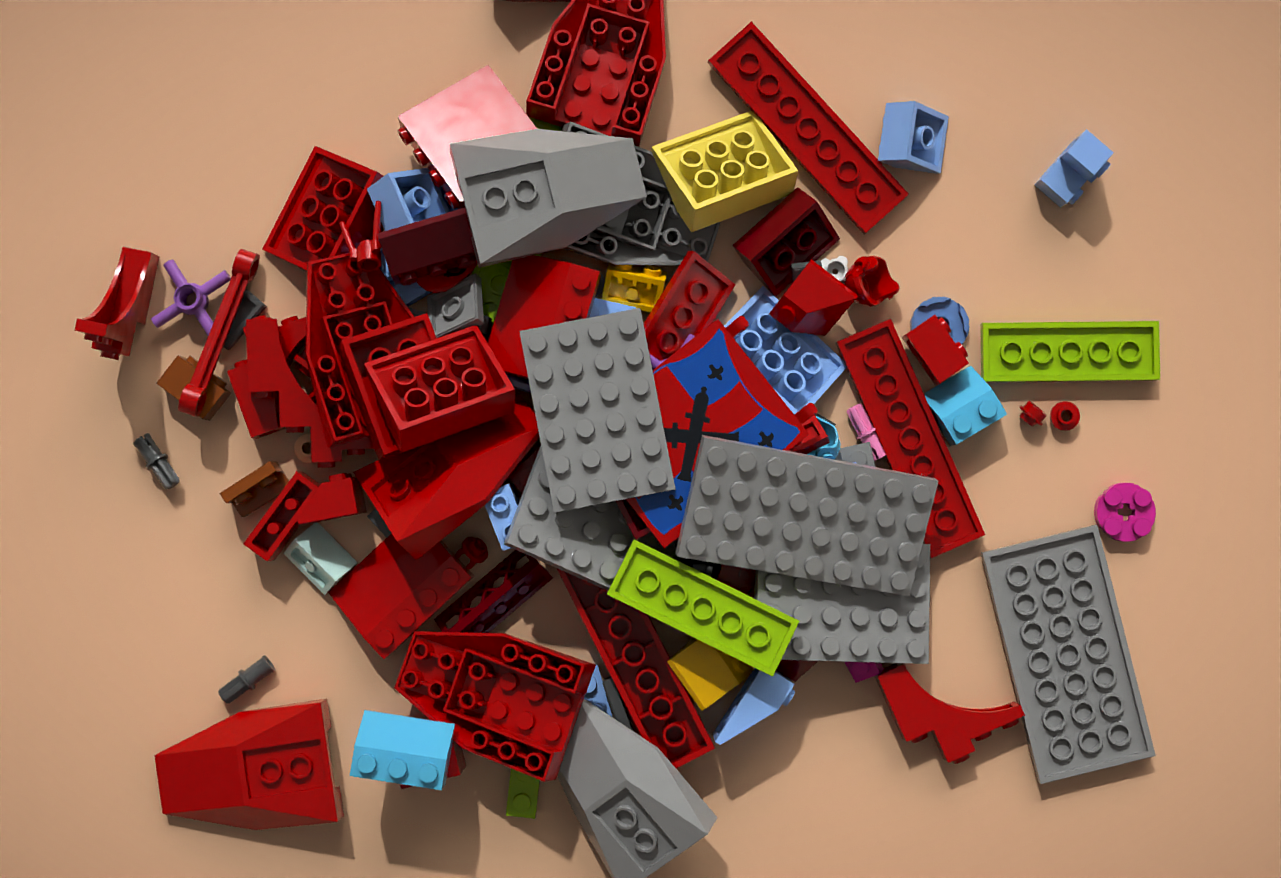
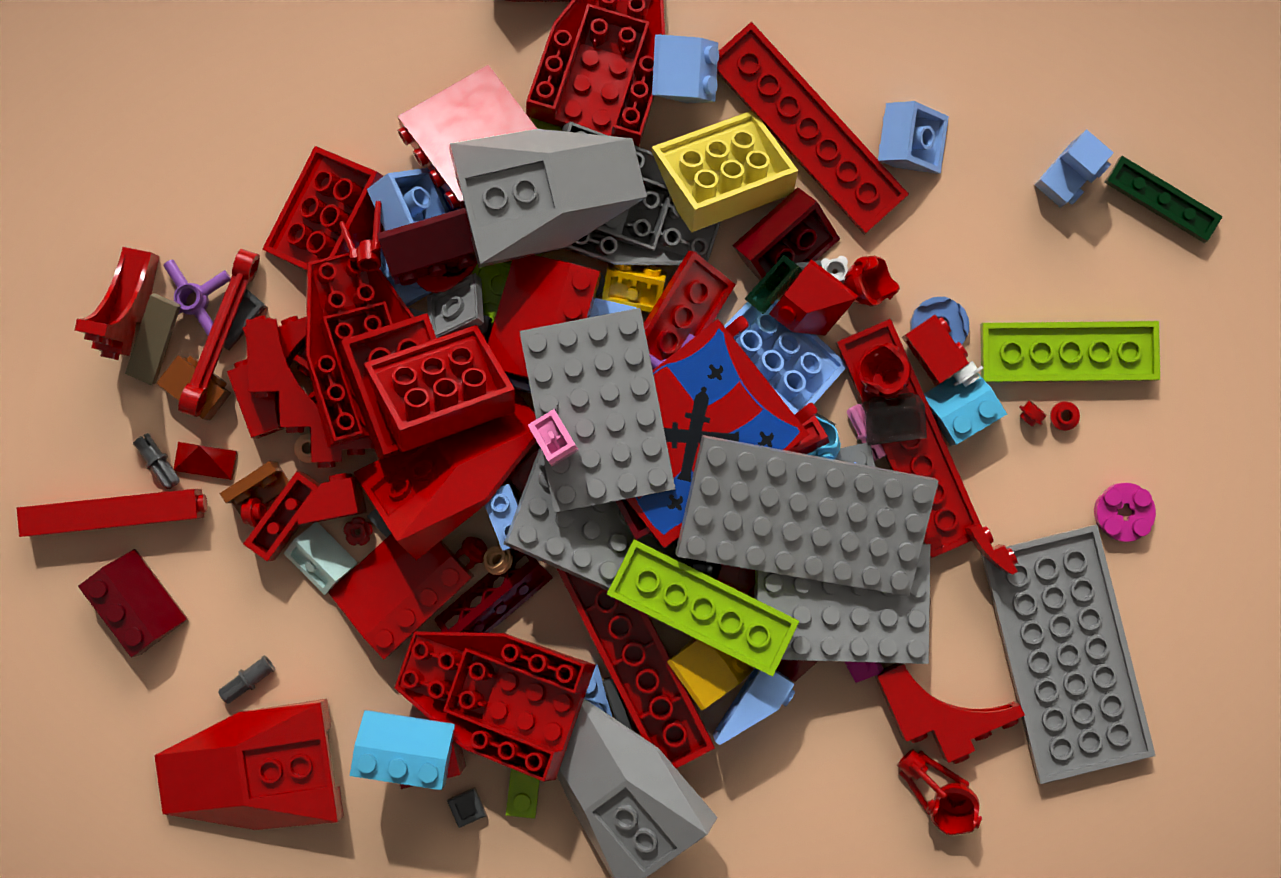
(111, 512): none -> red brick
(133, 603): none -> dark red slope
(153, 339): none -> dark tan tile
(205, 460): none -> red slope
(252, 511): none -> red plate
(365, 528): none -> red plate
(466, 807): none -> dark grey tile
(491, 557): none -> light nougat plate
(553, 437): none -> bright pink slope
(685, 68): none -> light blue slope
(773, 284): none -> clear green slope
(884, 371): none -> red cap
(894, 419): none -> clear smoke bracket
(914, 766): none -> red plant
(957, 811): none -> red cap
(967, 374): none -> white plate
(998, 555): none -> red slope
(1163, 199): none -> dark green plate

